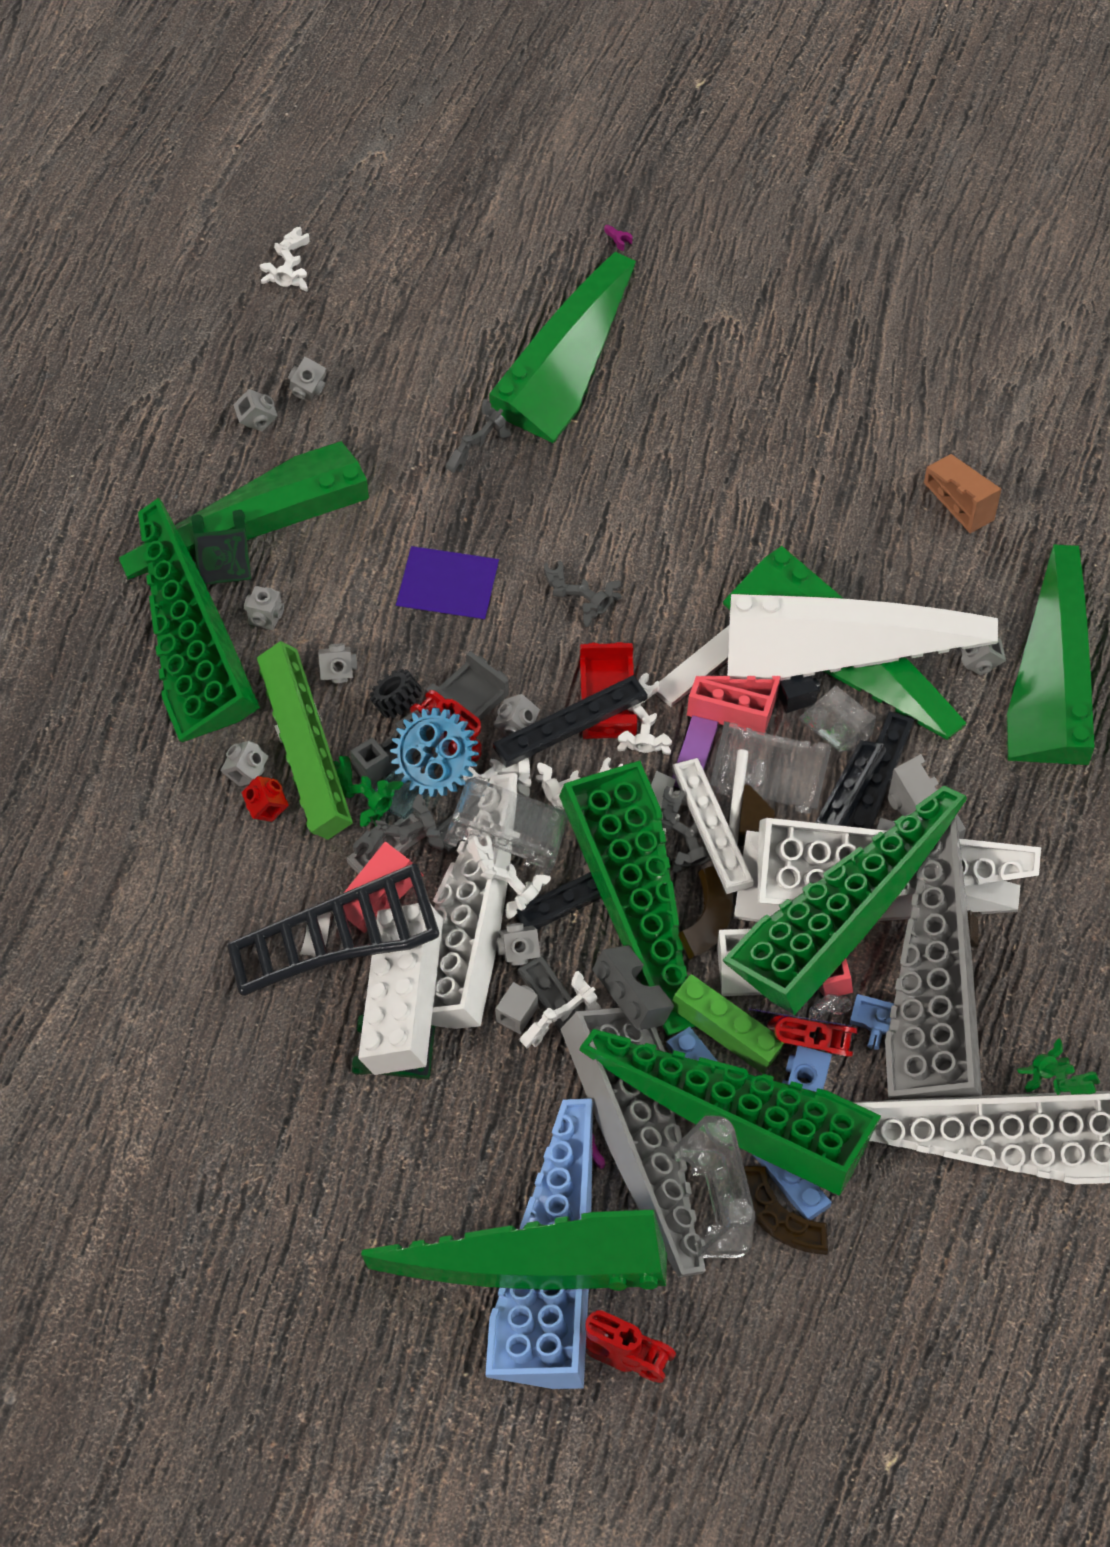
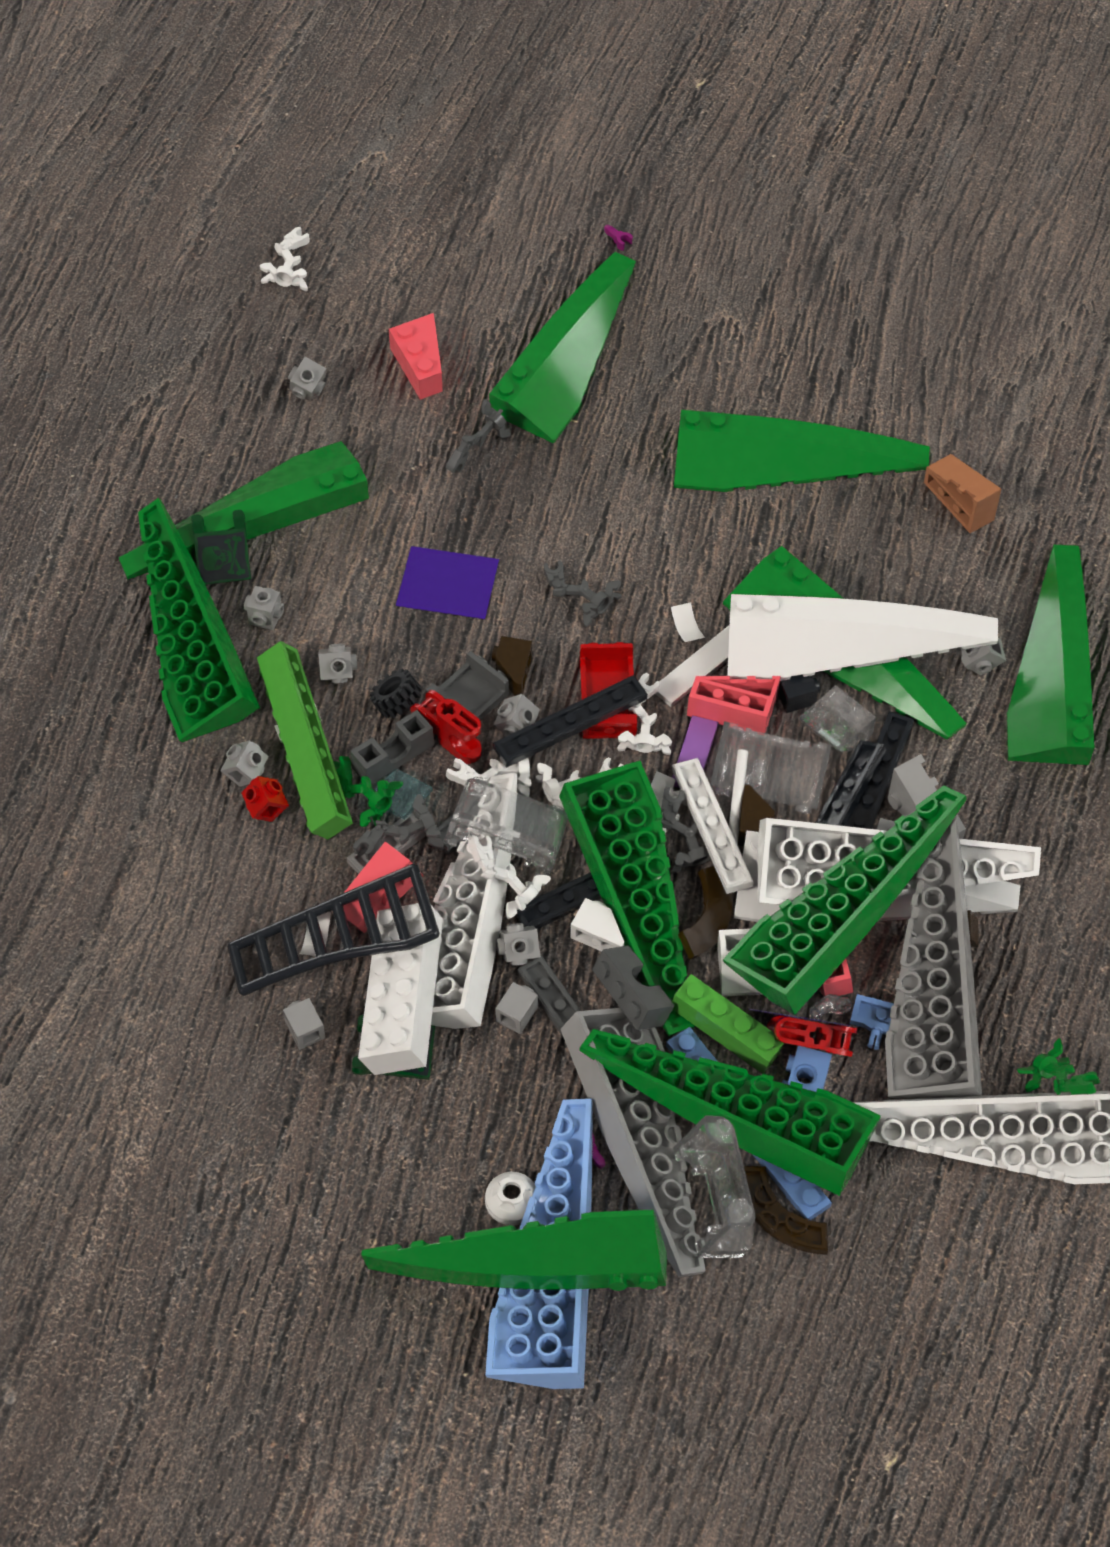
(255, 410): light grey brick -> none
(304, 1023): none -> light grey brick
(415, 738): dark azure gear -> none
(418, 354): none -> coral wedge
(502, 1208): none -> white piece
(513, 659): none -> dark brown slope
(585, 994): white piece -> none
(596, 926): none -> white slope
(625, 1347): red piece -> none
(685, 622): none -> white sticker
(750, 451): none -> green wedge

